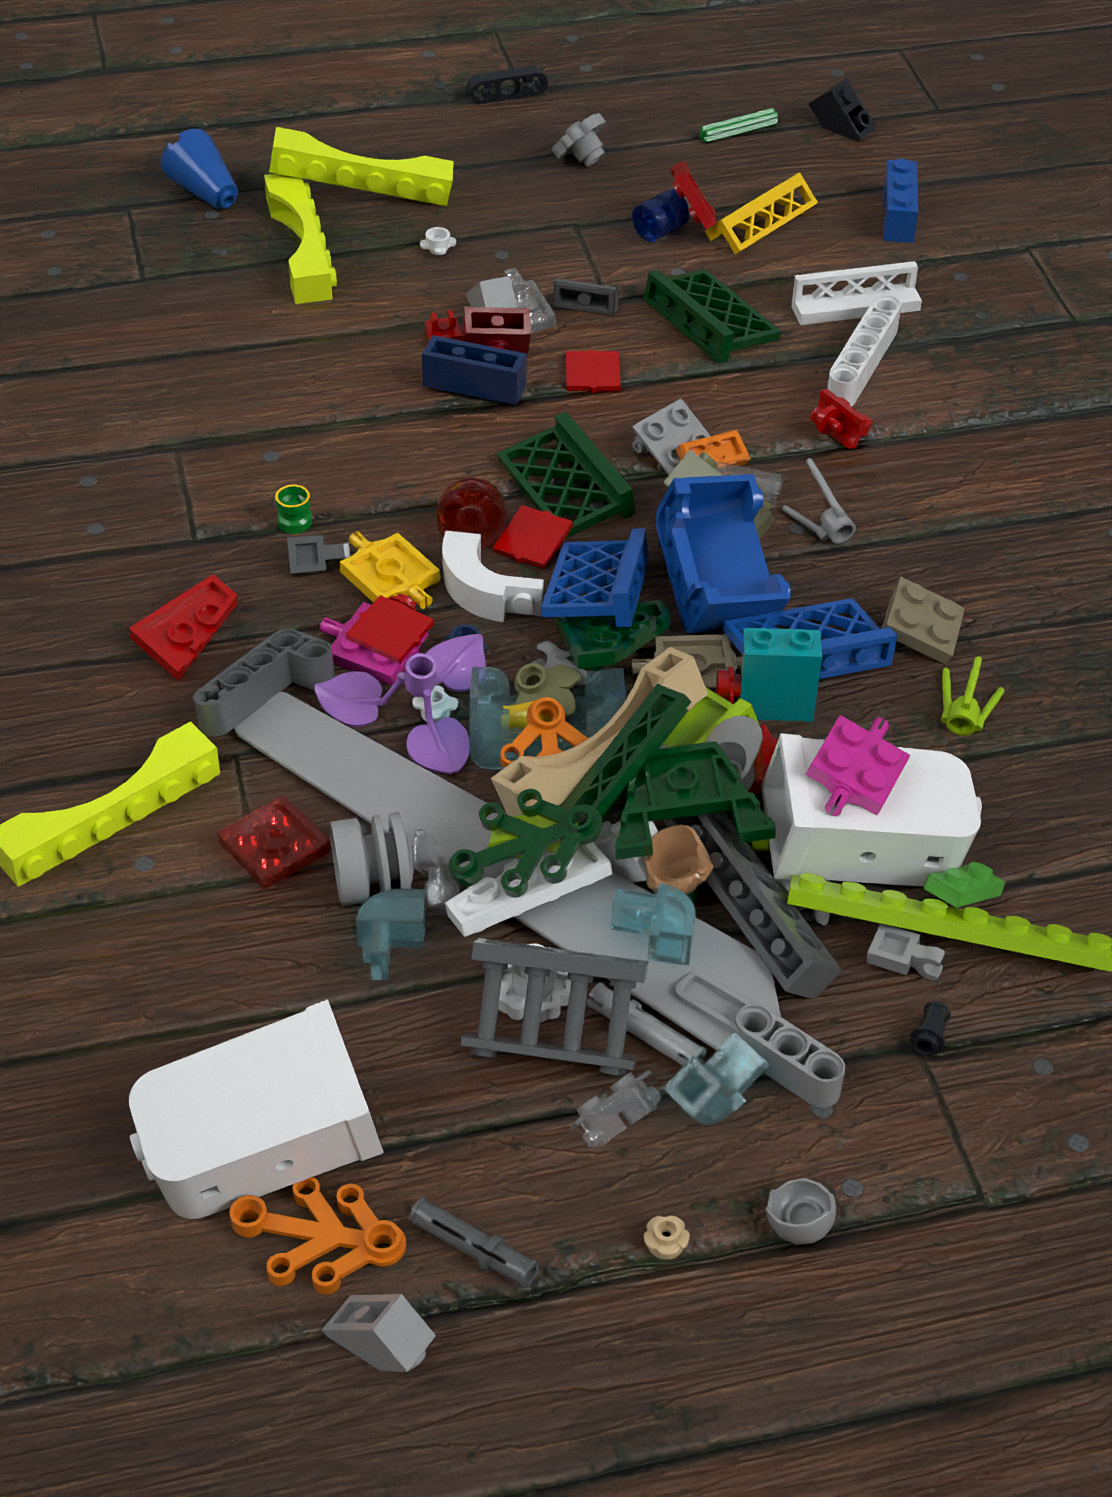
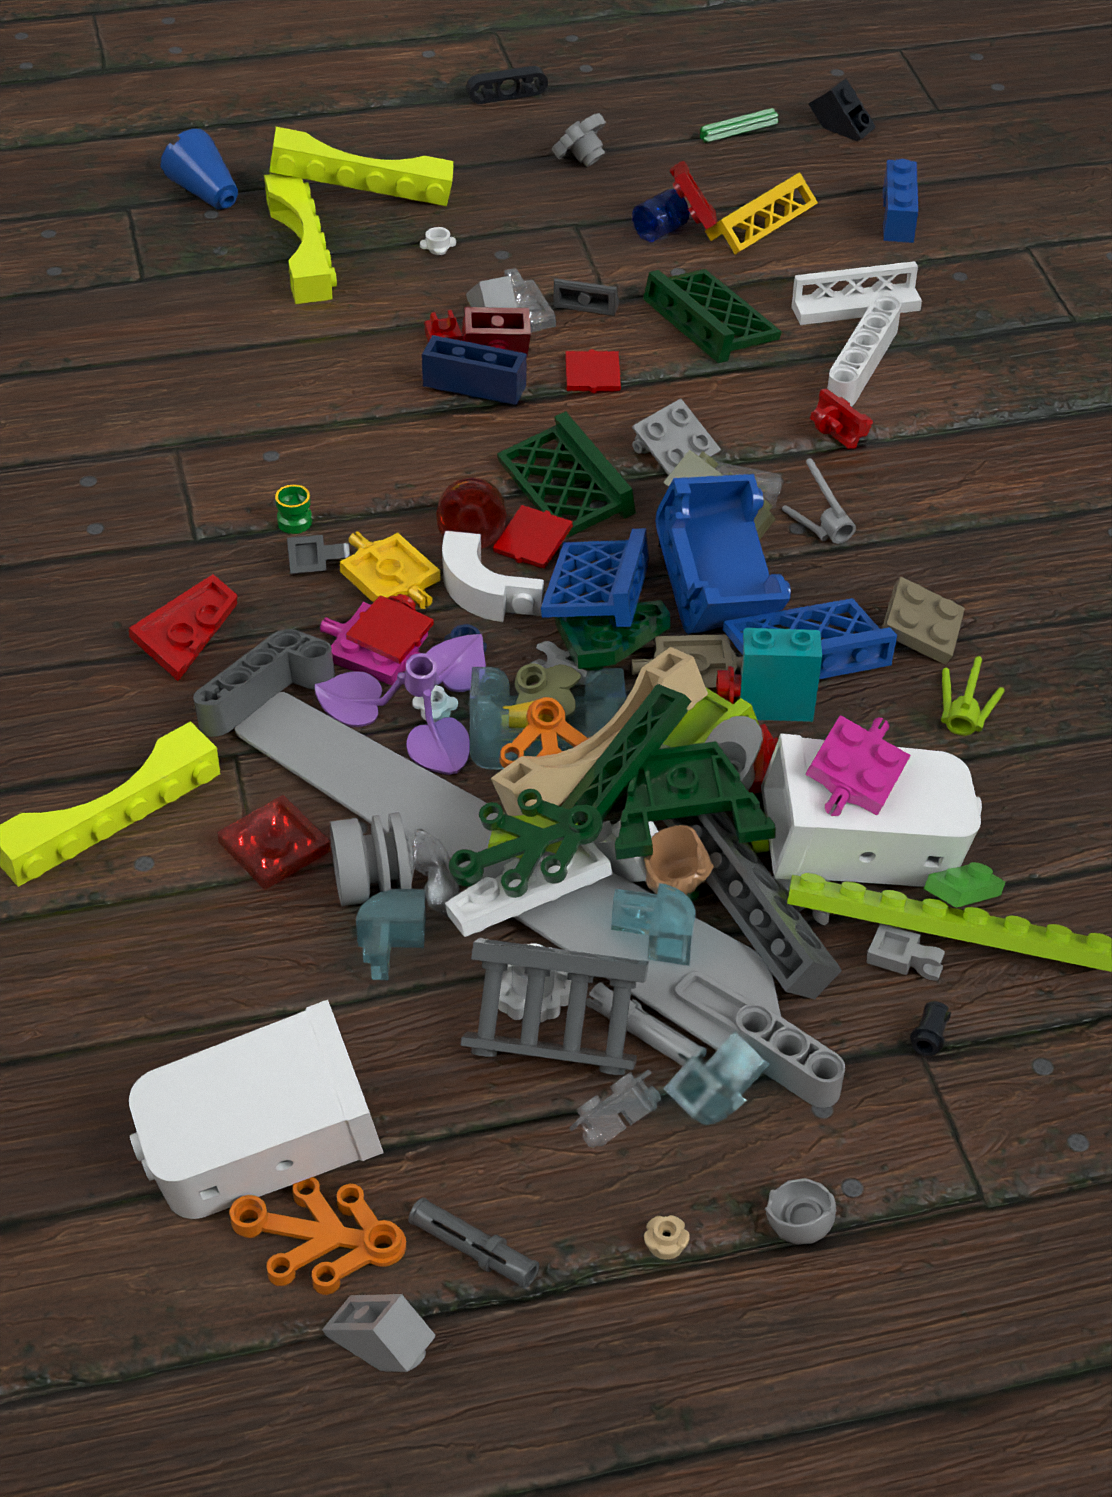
(722, 448): orange plate -> none

